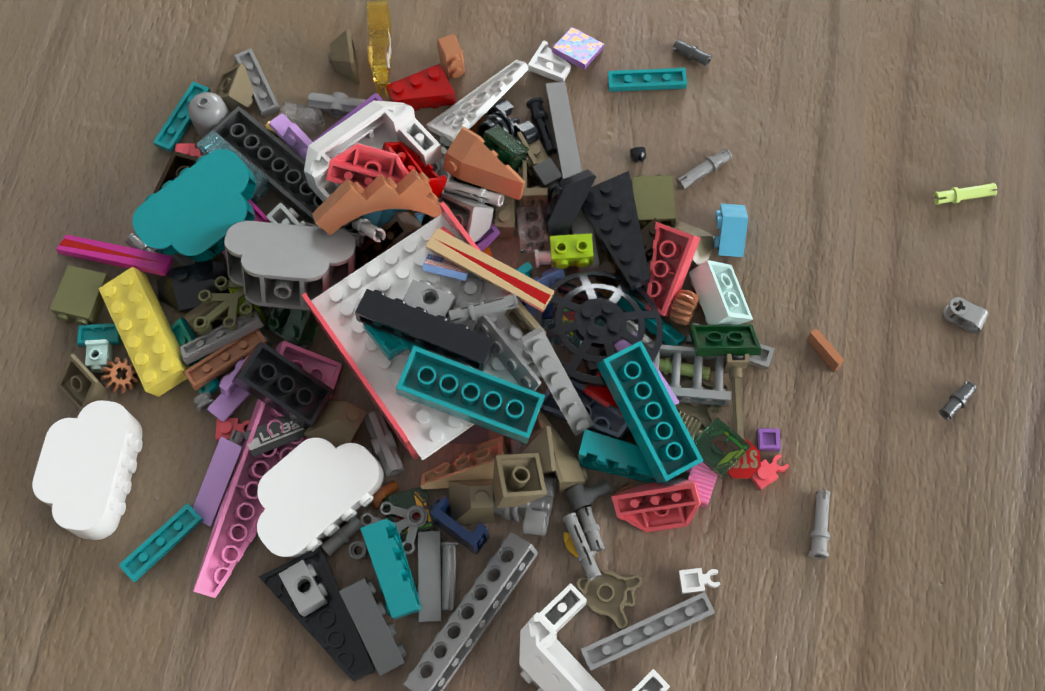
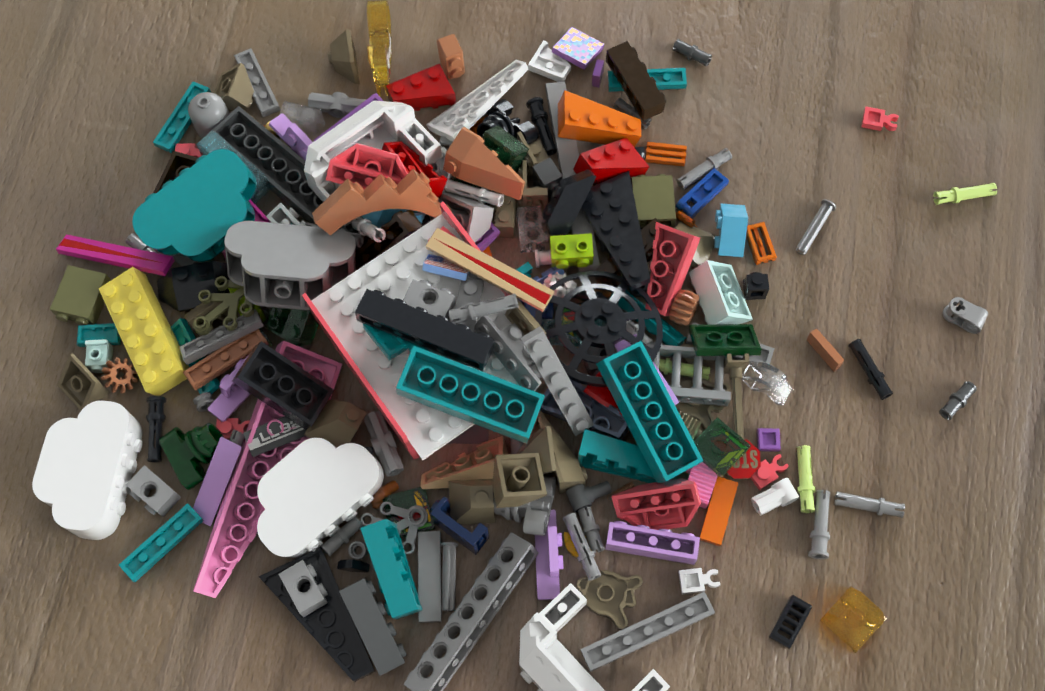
(143, 483): none -> light grey brick
(158, 417): none -> black pin
(190, 449): none -> dark green beam
(353, 566): none -> black tile
(548, 561): none -> lavender bracket
(560, 291): none -> white gear
(594, 122): none -> orange wedge
(598, 73): none -> medium lavender tile
(612, 161): none -> red wedge
(624, 107): none -> dark grey pin
(635, 80): none -> dark brown brick
(652, 543): none -> lavender brick
(665, 150): none -> orange tile
(685, 219): none -> orange piece
(702, 193): none -> blue plate
(718, 511): none -> orange tile
(755, 282): none -> black brick
(765, 258): none -> orange tile
(767, 379): none -> clear brick
(778, 495): none -> white piece
(793, 600): none -> black slope
(806, 486): none -> yellowish green pin
(815, 226): none -> light grey axle
(854, 618): none -> clear yellow slope
(869, 504): none -> light grey pin
(875, 377): none -> black pin
(876, 119): none -> coral plate

